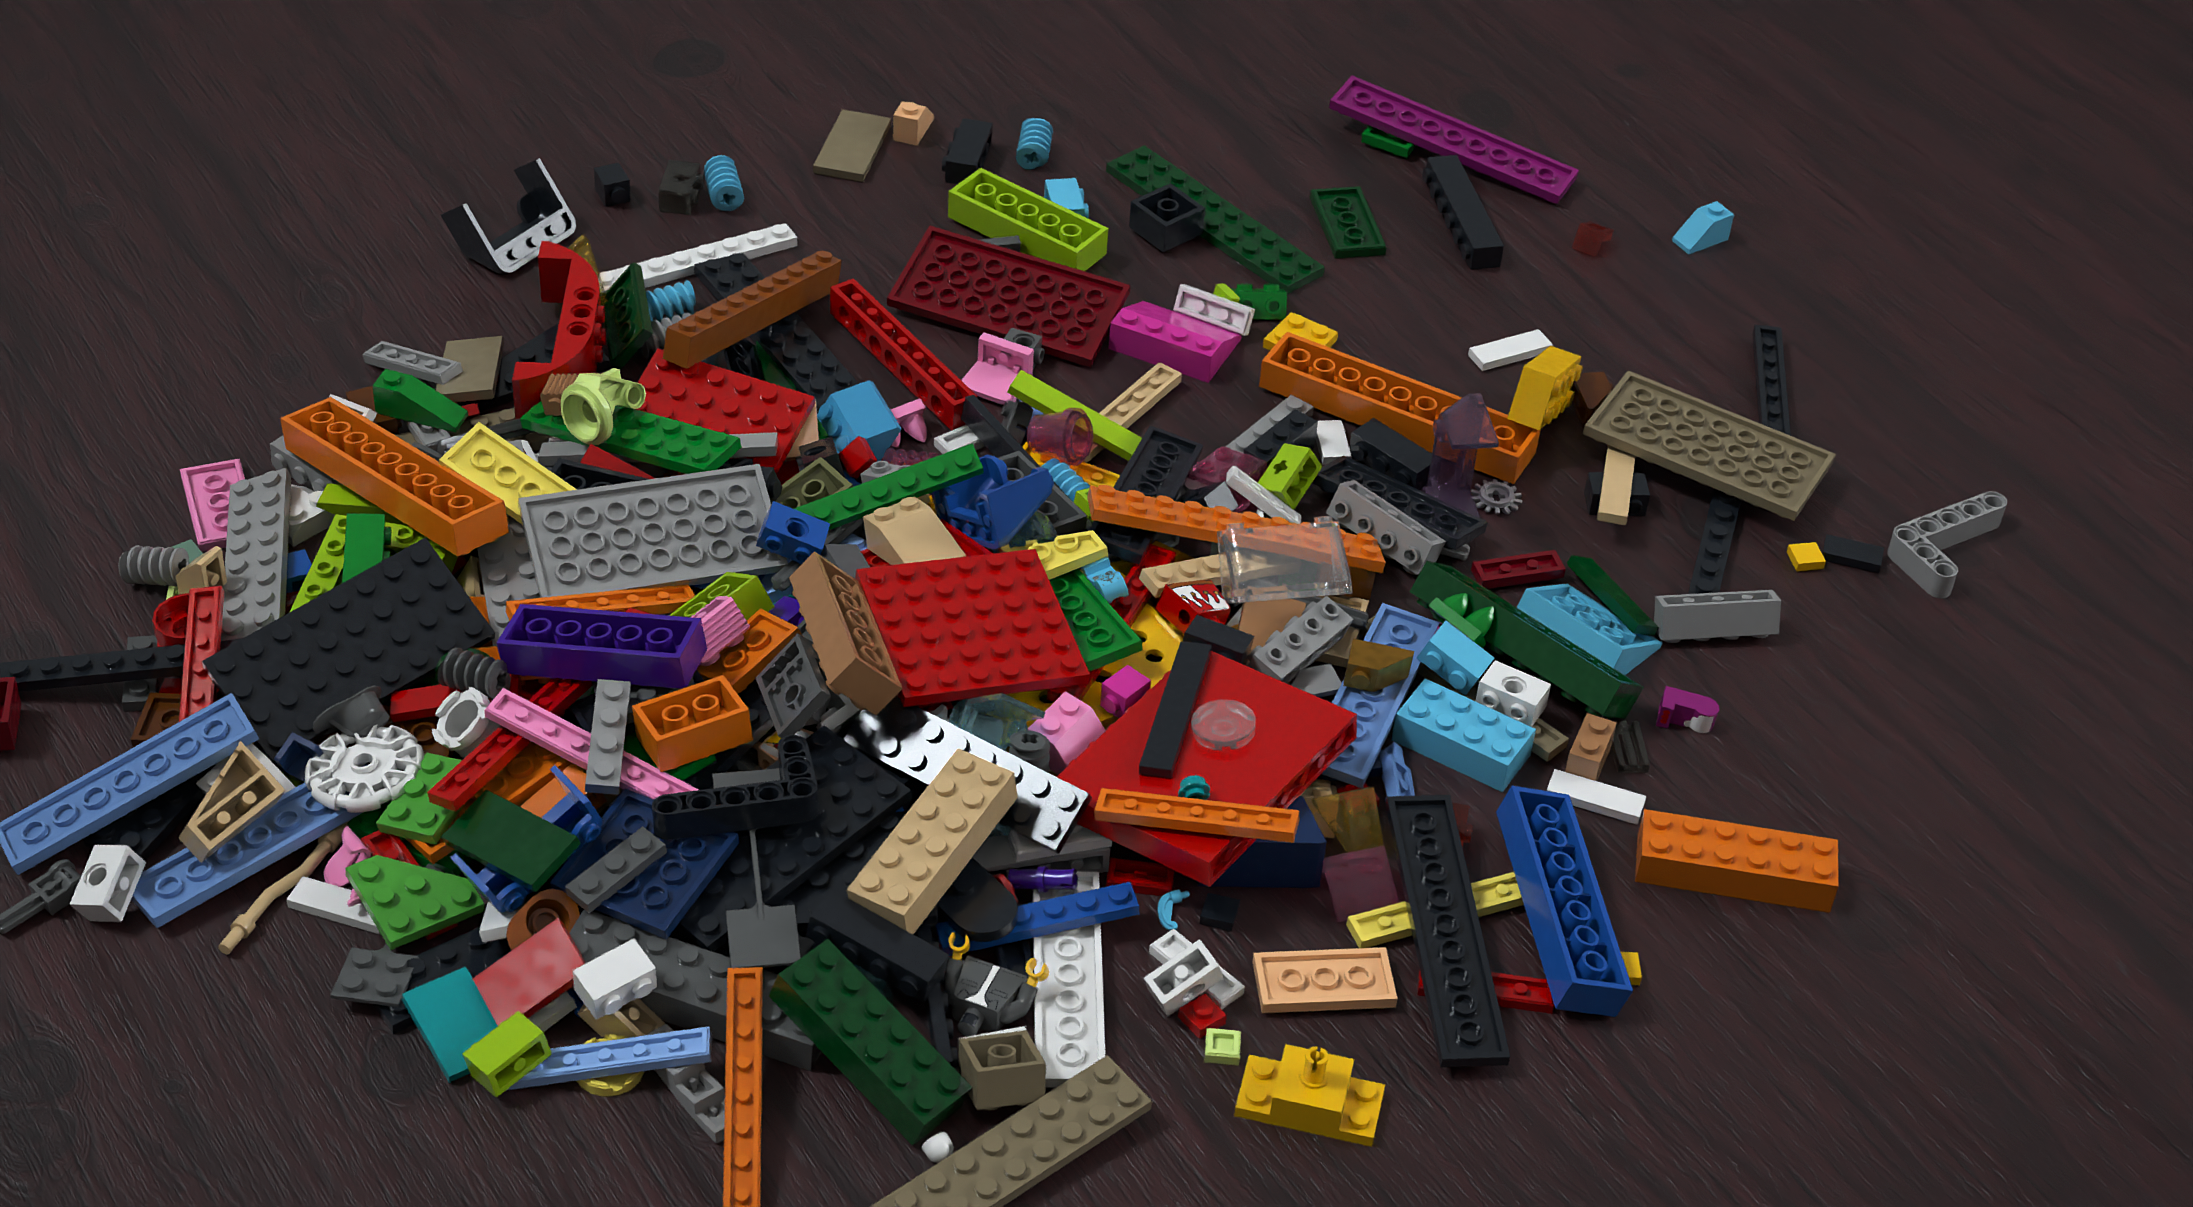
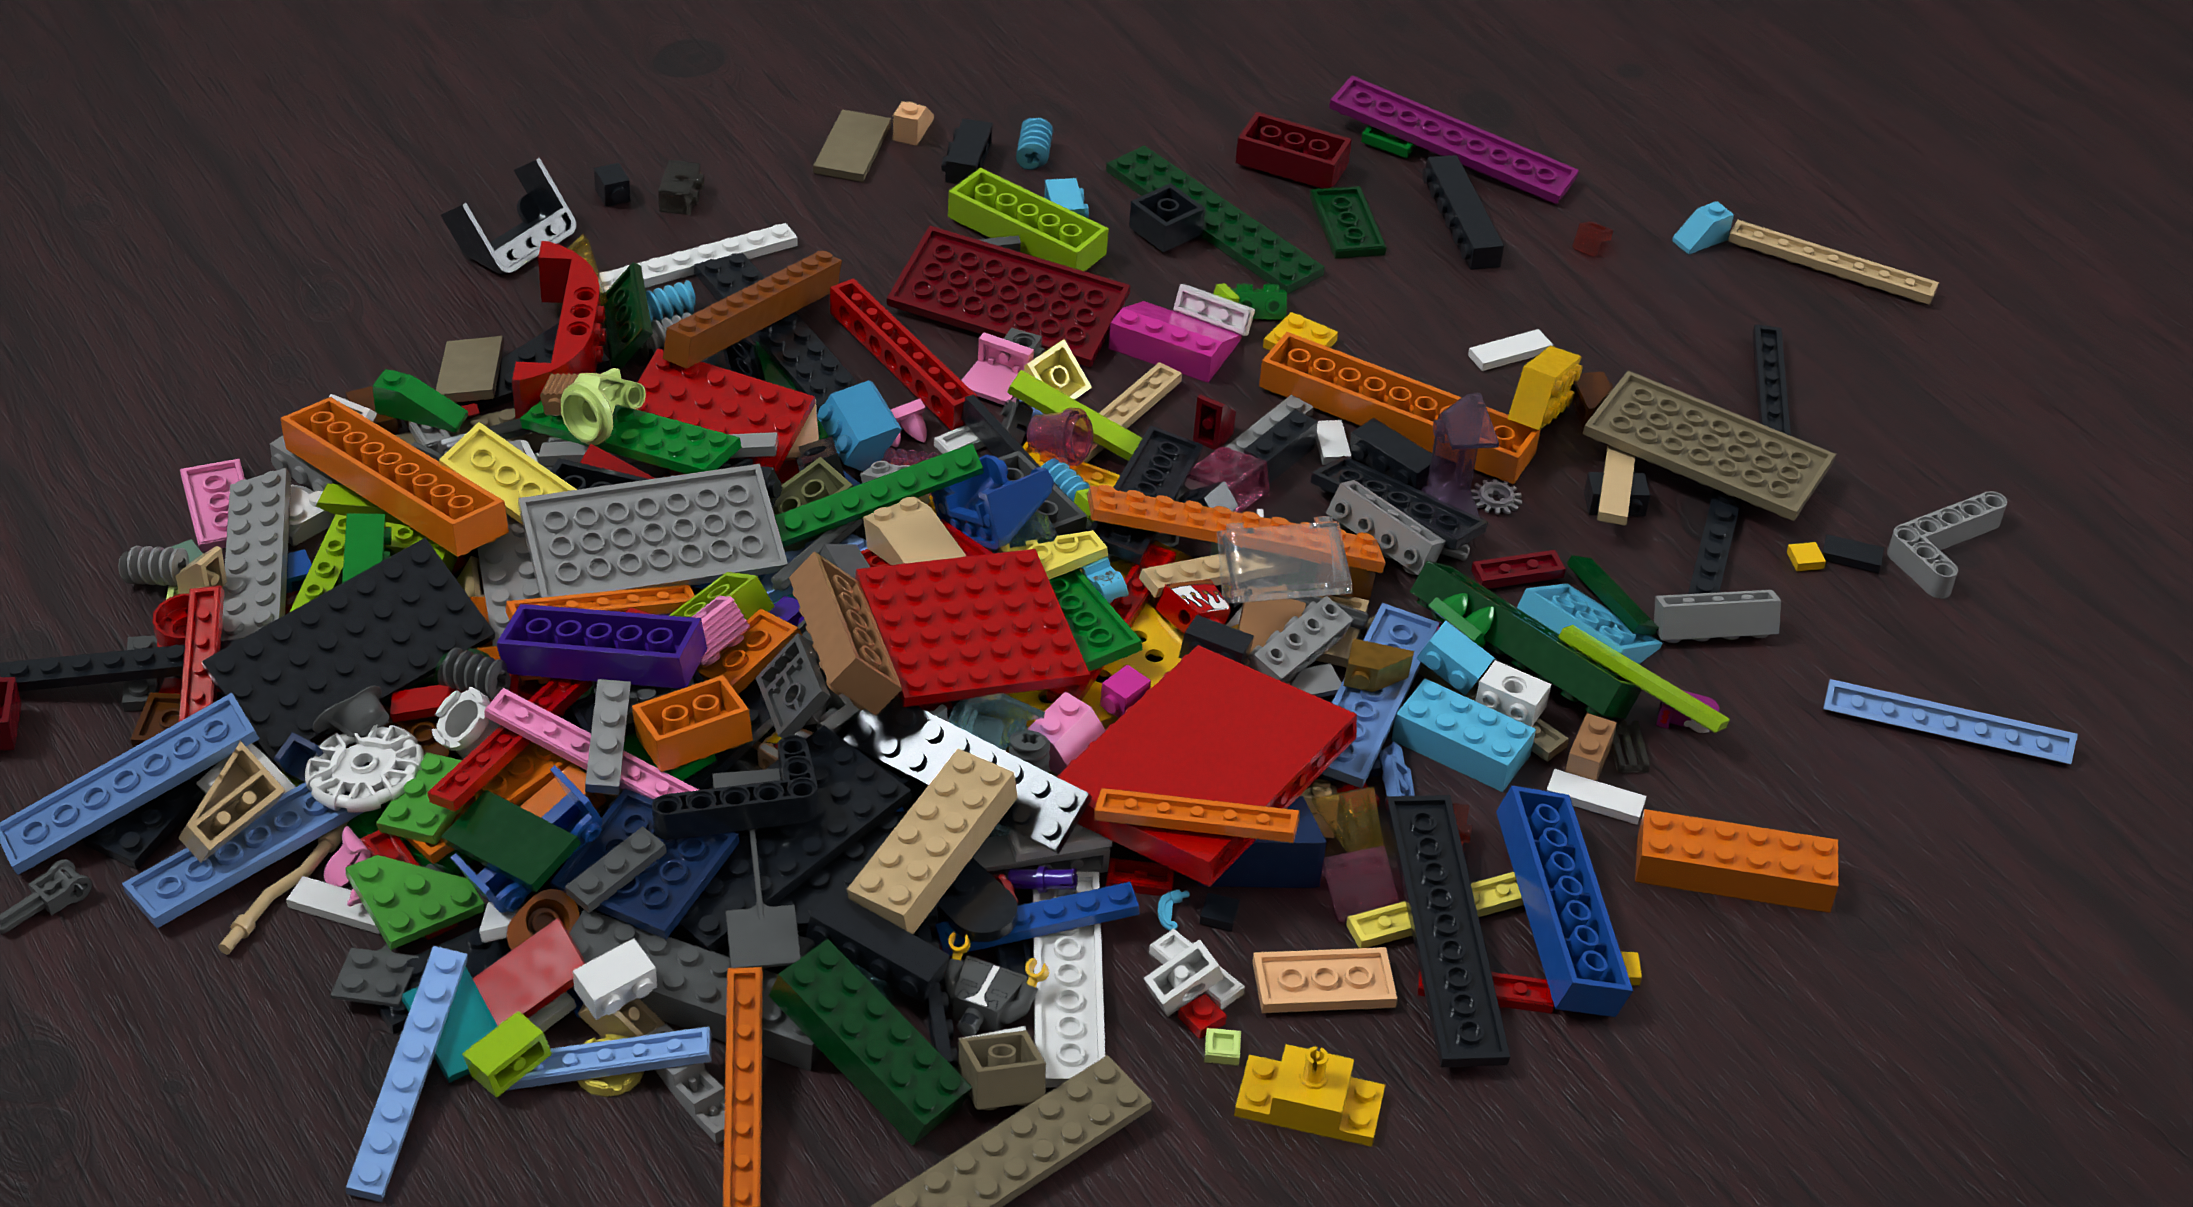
(108, 883): white brick -> none
(406, 1075): none -> light blue plate
(412, 362): light grey tile -> none
(723, 183): medium azure piece -> none
(792, 533): blue brick -> none
(857, 457): red tile -> none
(938, 1147): white hinge -> none
(1059, 370): none -> light yellow slope
(1175, 710): black tile -> none
(1194, 787): teal plate -> none
(1213, 423): none -> dark red slope
(1223, 724): clear tile -> none
(1260, 496): white tile -> none
(1291, 473): lime brick -> none
(1293, 151): none -> dark red brick
(1644, 678): none -> lime tile
(1833, 262): none -> tan plate
(1950, 721): none -> light blue plate

